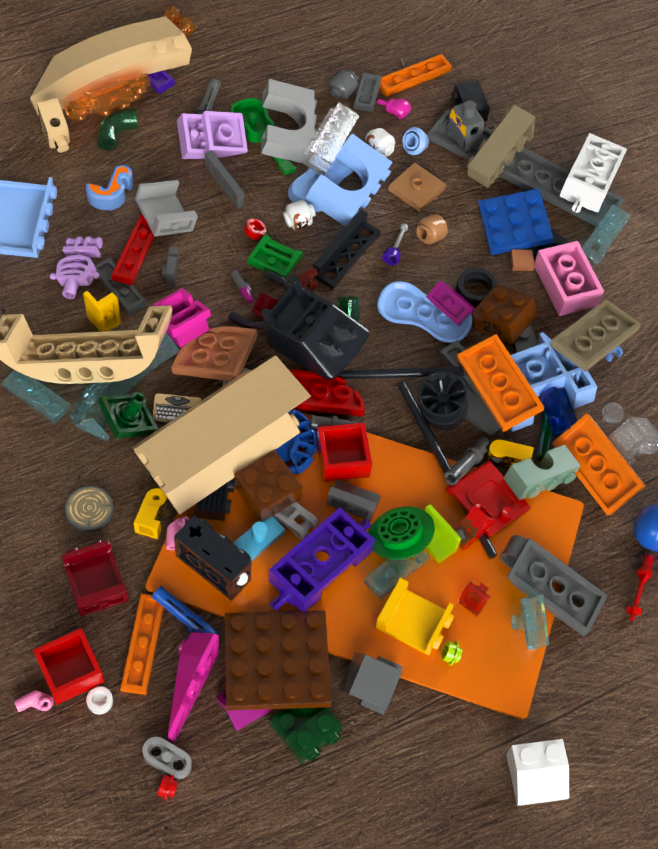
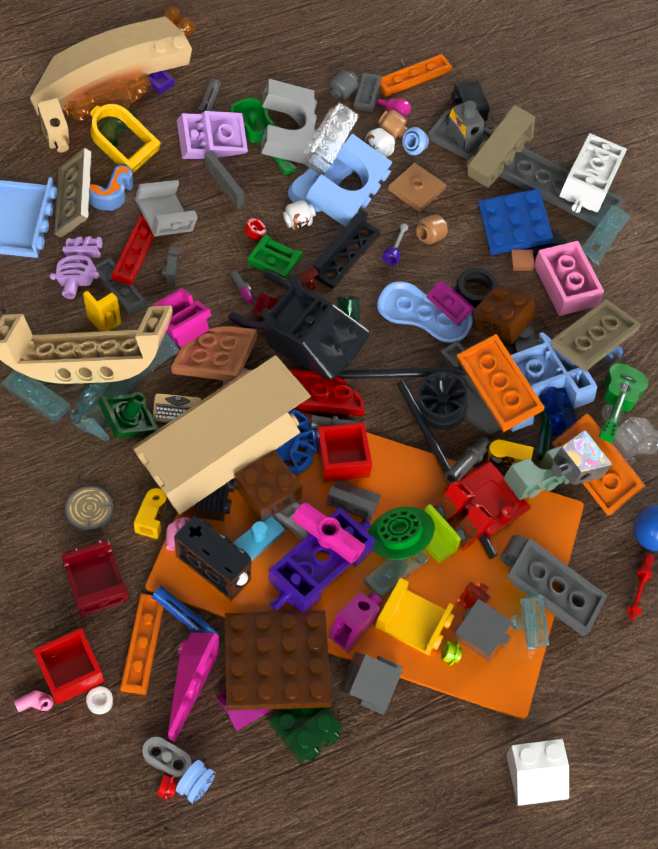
(73, 193): none -> dark tan plate
(142, 155): none -> yellow window
(195, 781): none -> light blue wheel
(340, 541): none -> dark pink piece
(355, 620): none -> magenta torso
(393, 123): none -> medium nougat head
(454, 501): none -> red leg
(484, 630): none -> dark grey plate
(581, 460): none -> dark grey torso
(623, 390): none -> green piece

